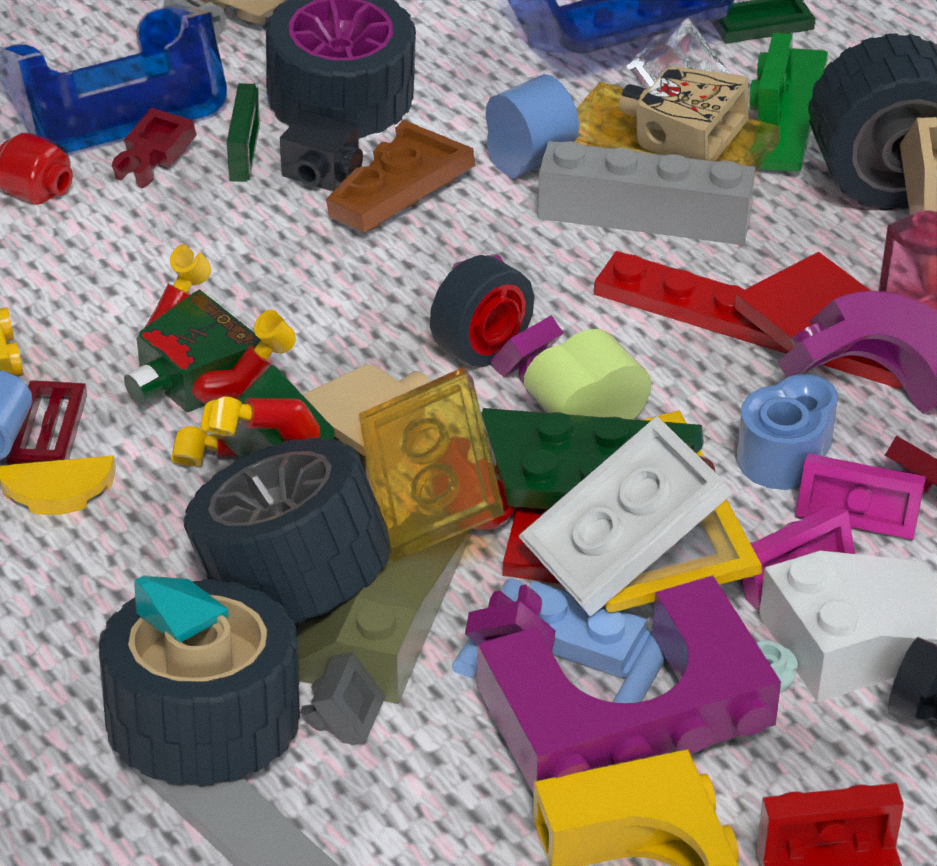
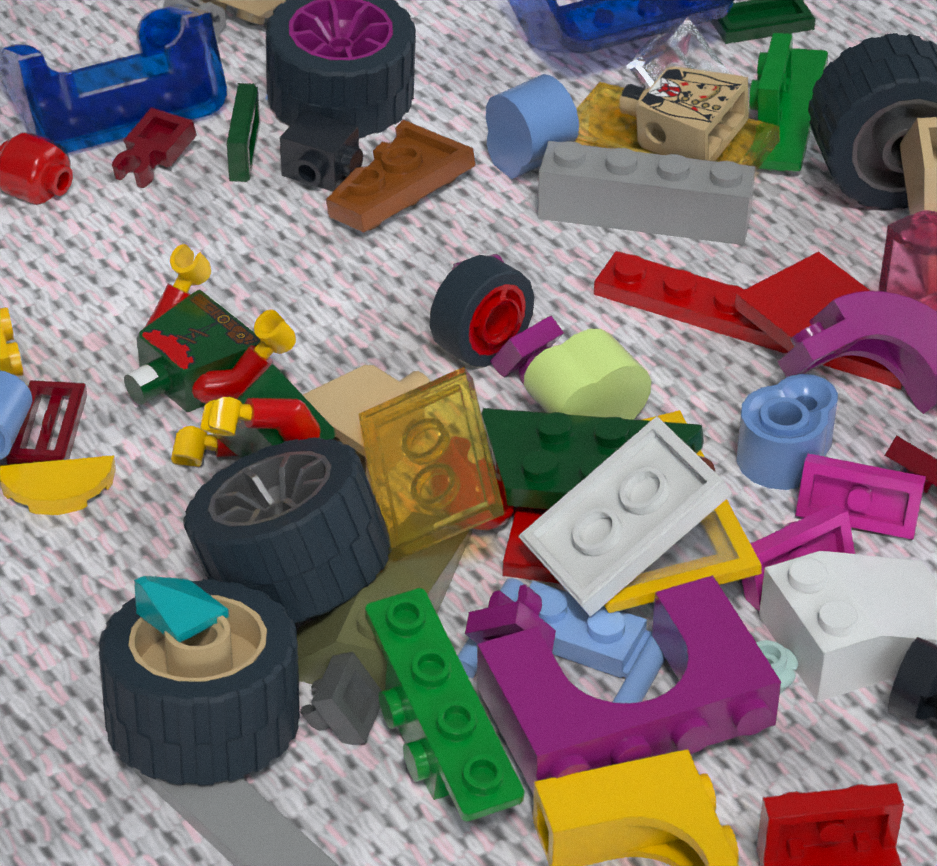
(438, 710): none -> green bracket

